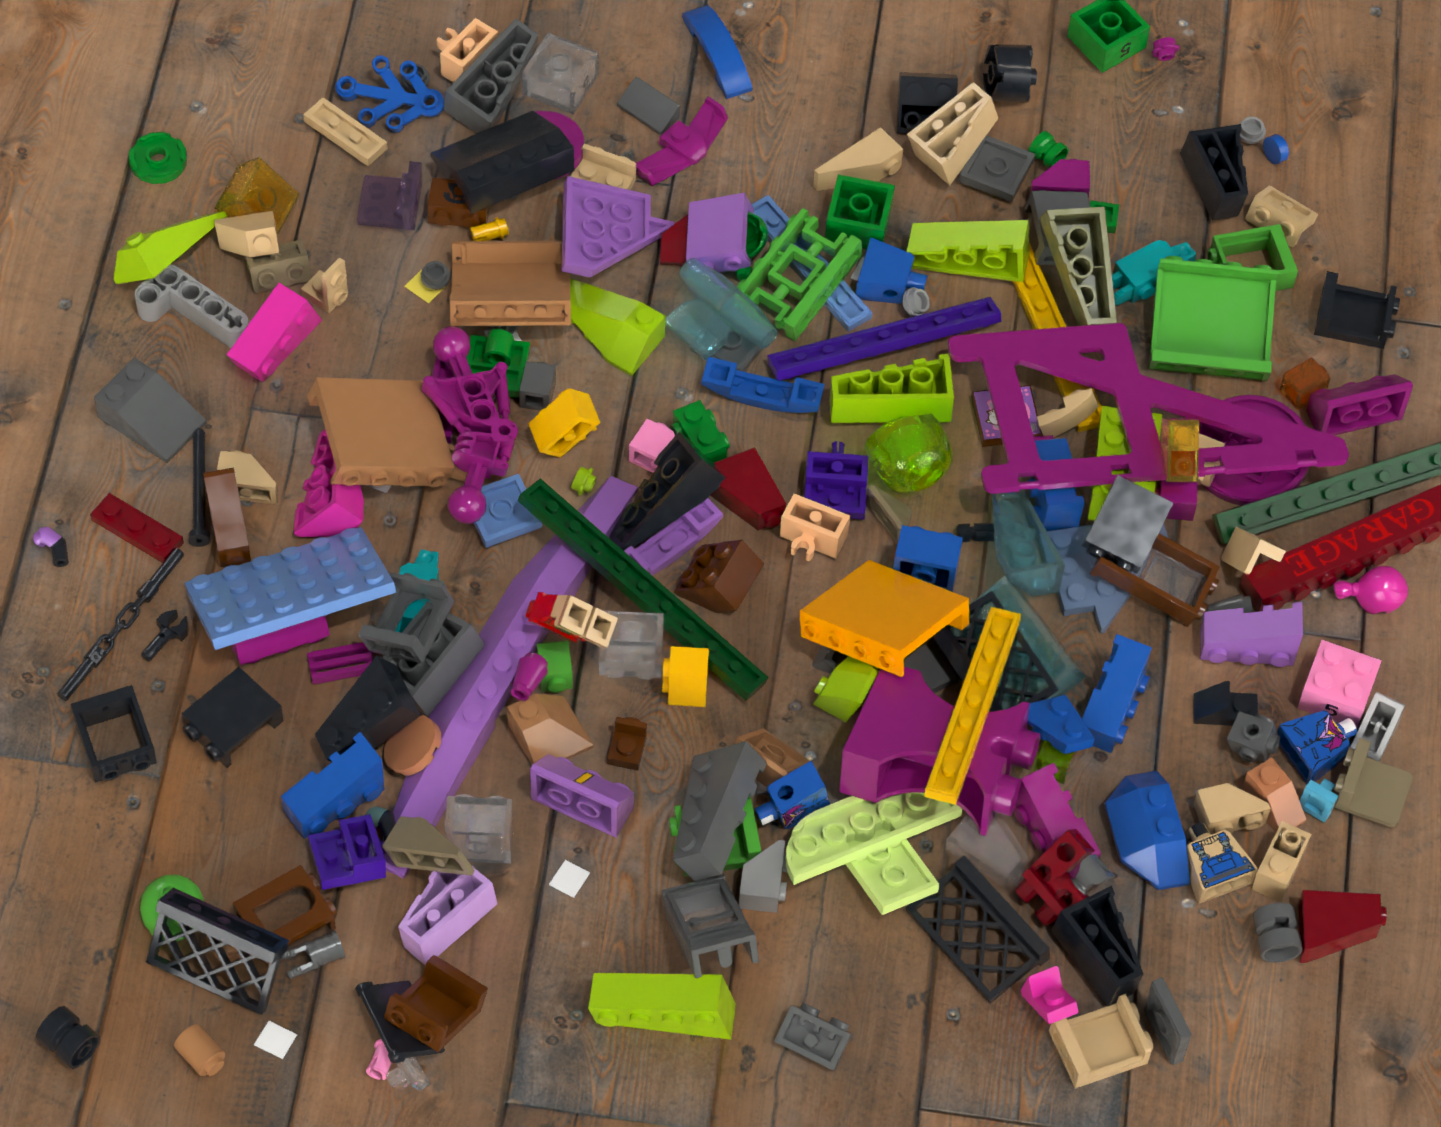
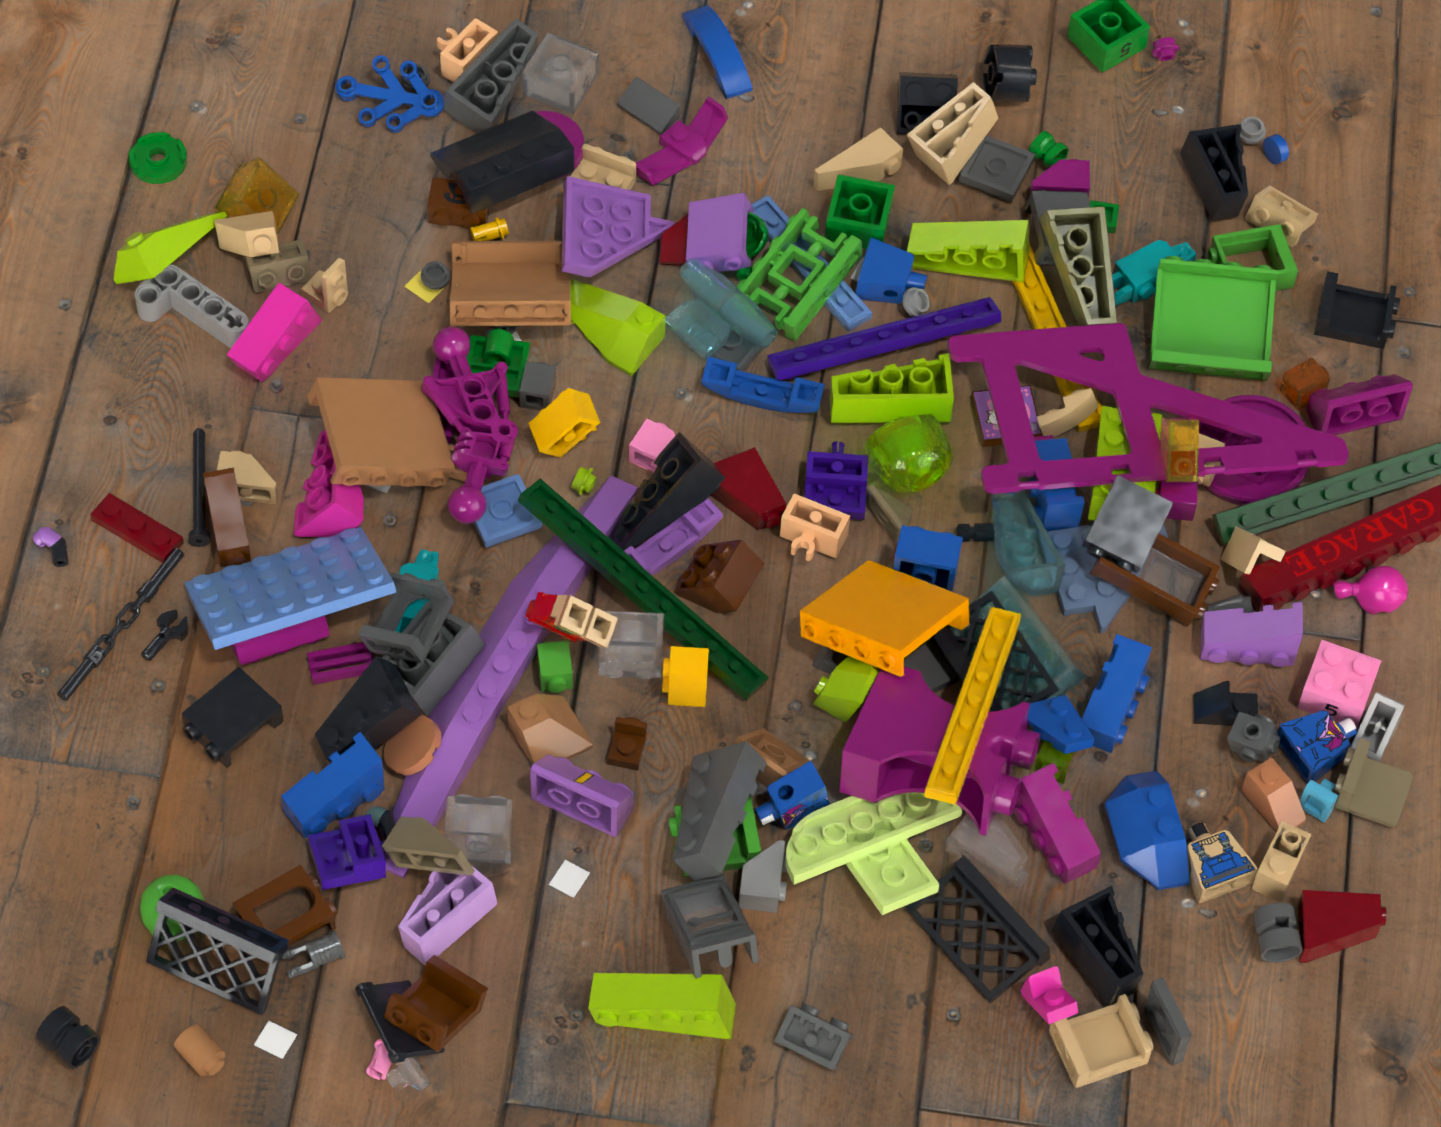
(104, 708): black window -> none
(148, 410): dark grey slope -> none
(345, 131): tan plate -> none
(391, 200): clear purple bracket -> none
(529, 674): magenta cone -> none
(700, 428): green brick -> none
(1052, 880): dark red hips -> none
(1230, 809): tan slope -> none

